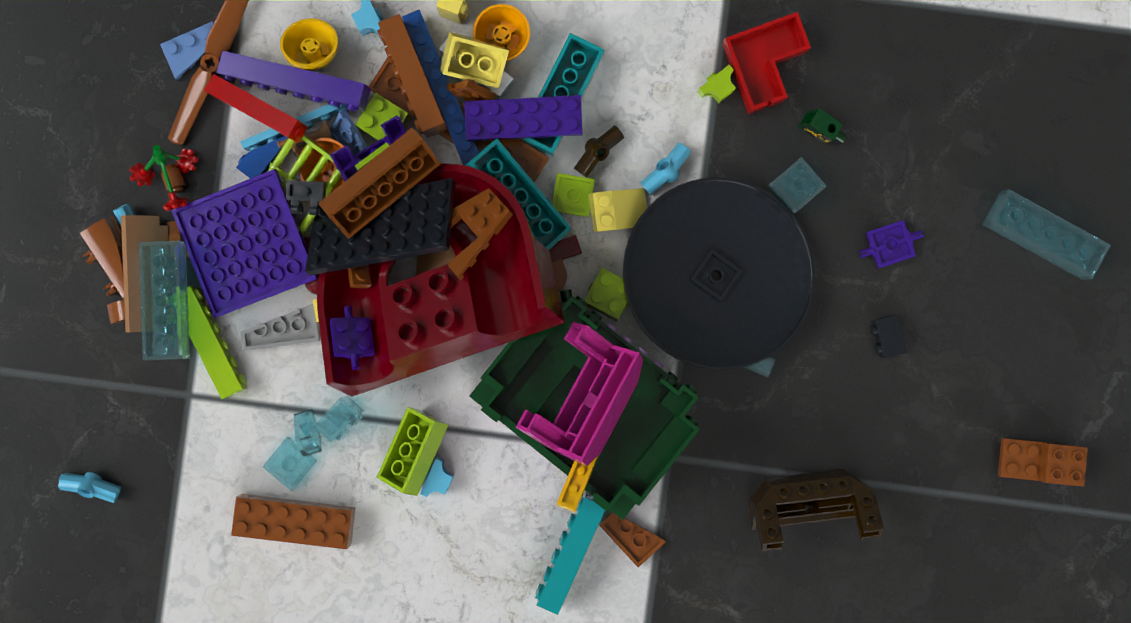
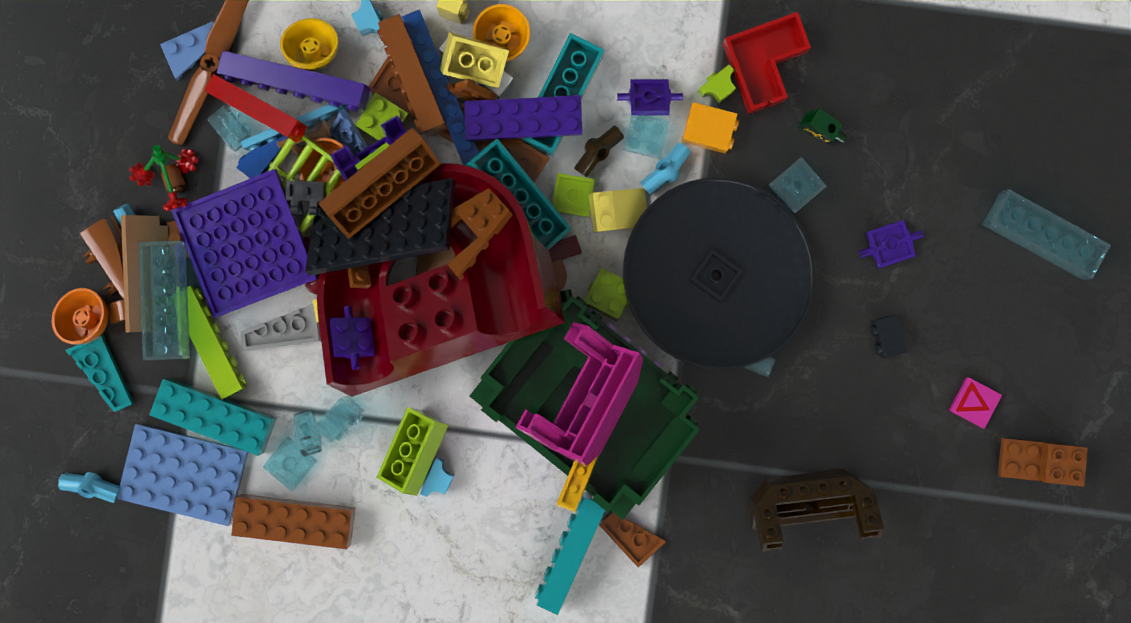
(80, 317): none -> orange piece
(102, 371): none -> teal wing
(182, 474): none -> medium blue plate
(213, 416): none -> teal brick
(229, 128): none -> clear light blue brick
(646, 136): none -> clear light blue plate
(649, 97): none -> dark purple plate
(710, 128): none -> light orange brick
(975, 402): none -> dark pink tile

